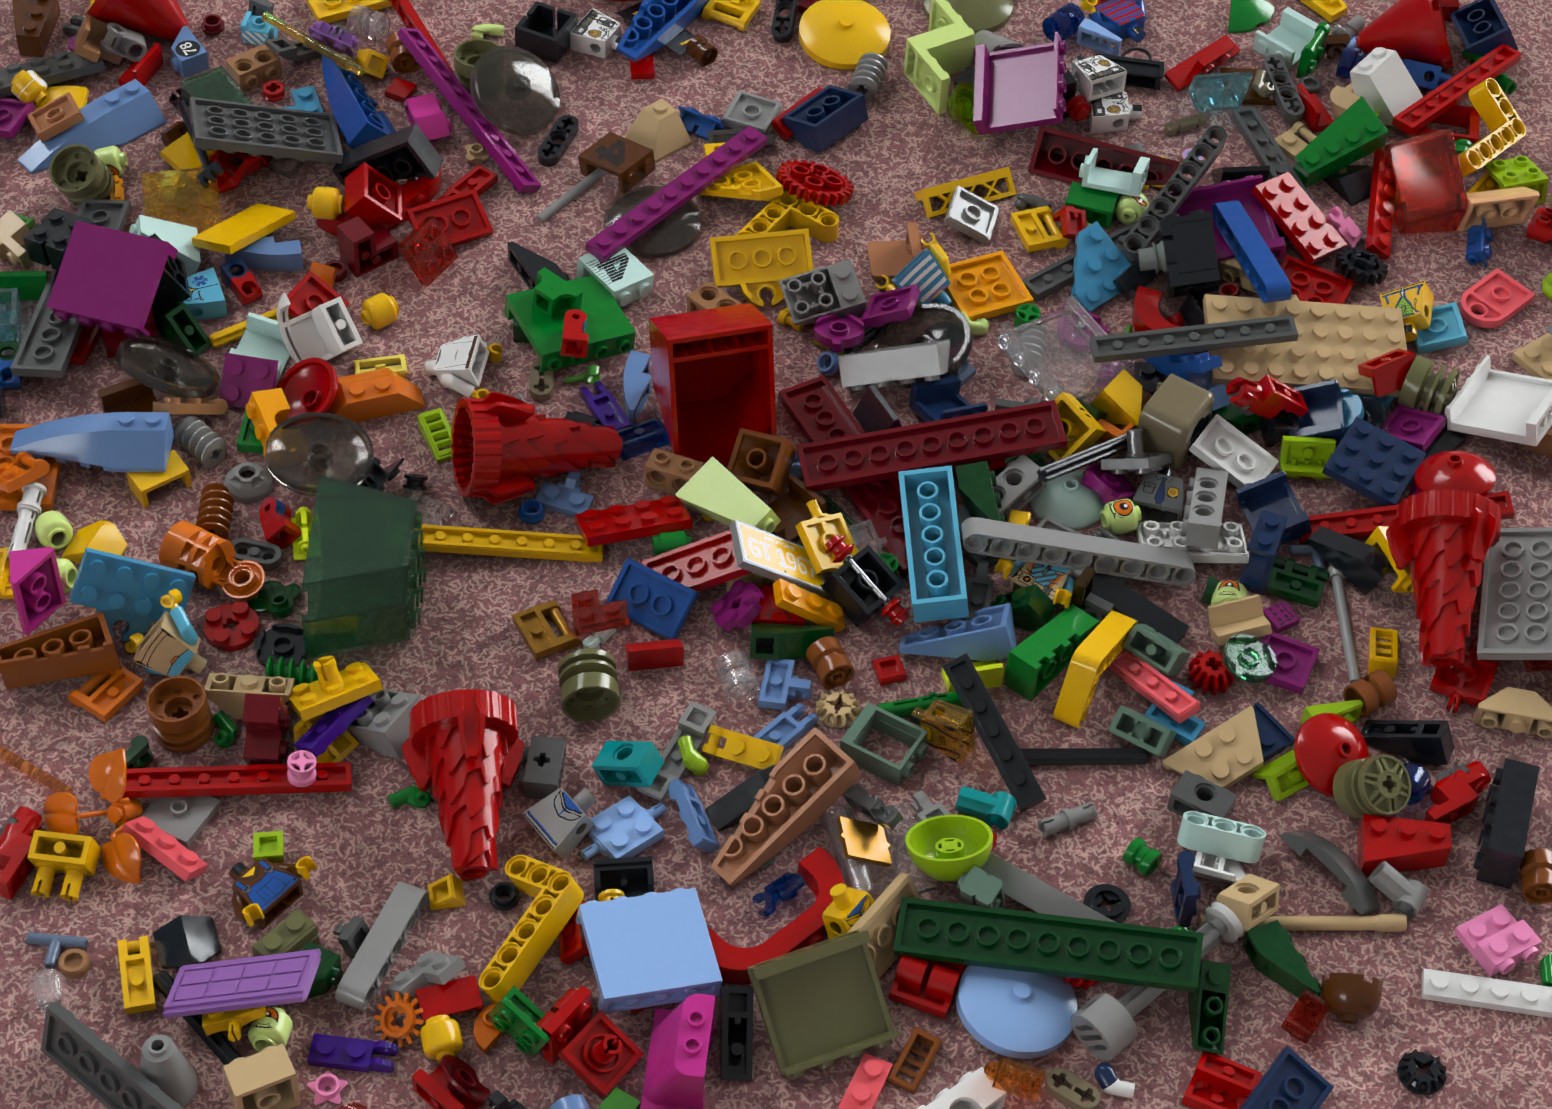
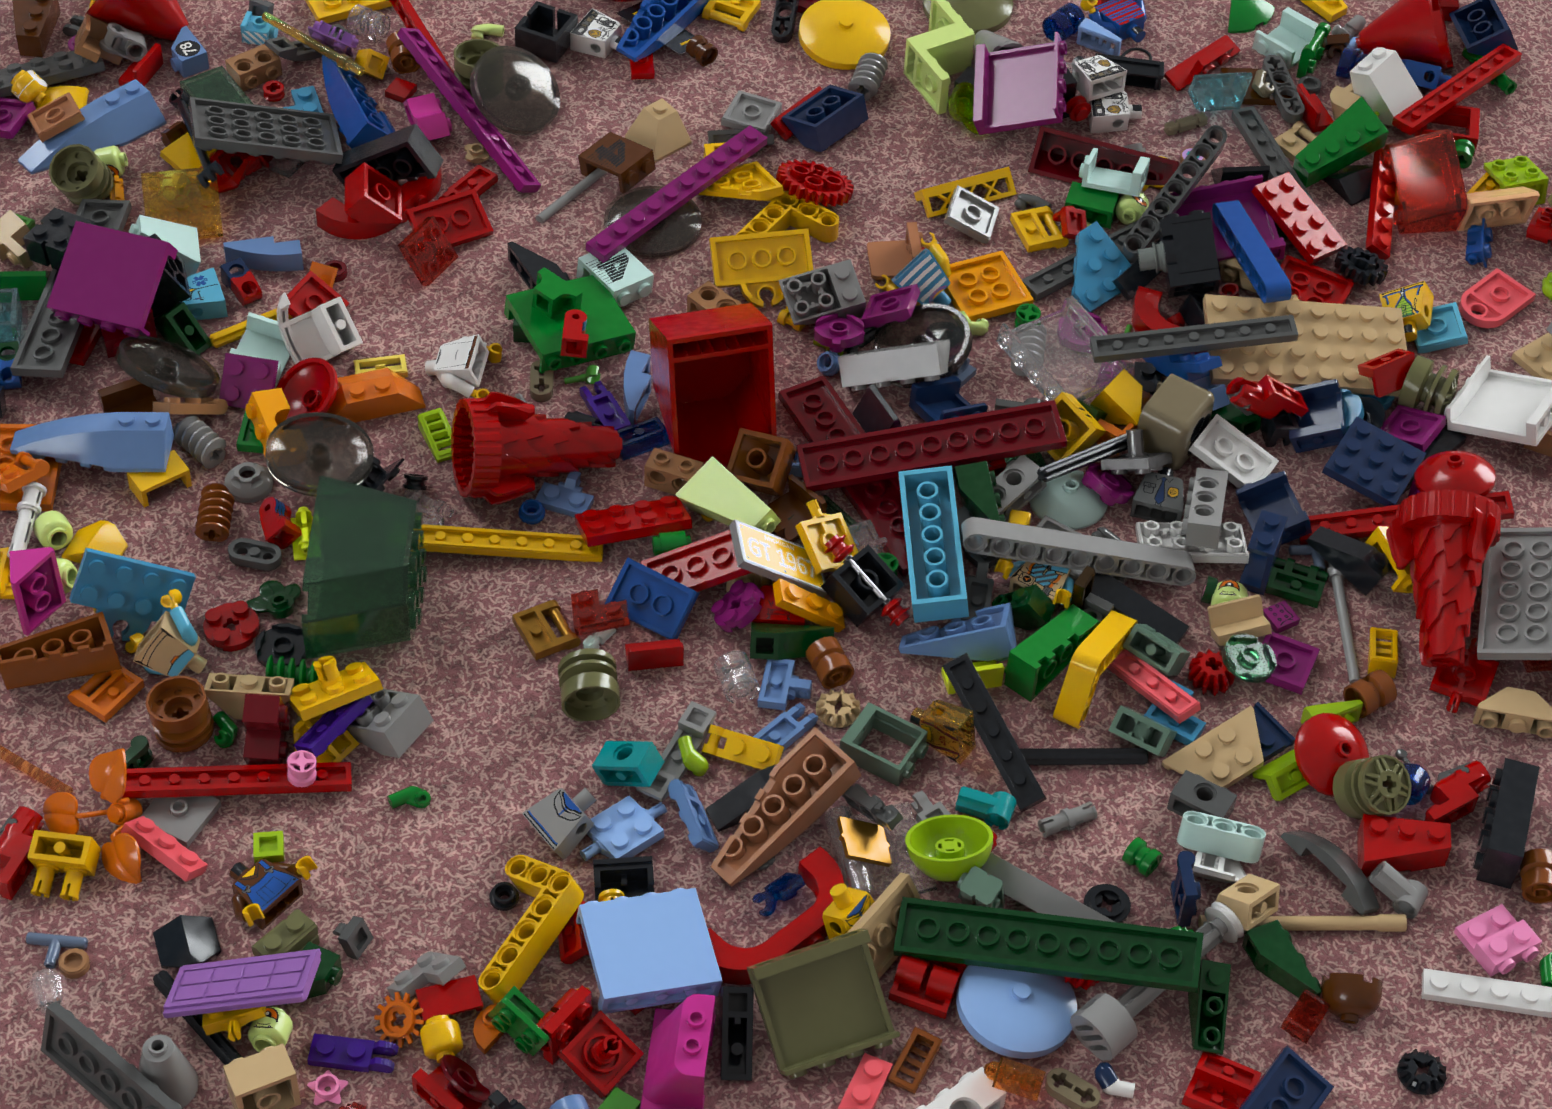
(136, 975): yellow plate -> none
(211, 561): orange cylinder -> none
(212, 24): dark red plate -> none
(243, 228): yellow tile -> none
(326, 203): yellow head -> none
(365, 248): dark red brick -> none
(379, 311): yellow head -> none
(380, 945): light grey beam -> none
(446, 893): yellow slope -> none
(468, 753): red cone -> none
(544, 766): dark grey brick -> none
(558, 132): black beam -> none
(692, 118): blue hinge -> none
(889, 670): red tile -> none
(905, 707): green pin -> none
(1120, 516): yellowish green head -> none
(1305, 456): lime bracket -> none
(1344, 226): bright pink plate -> none
(1412, 739): black slope -> none
(1501, 121): yellow beam -> none

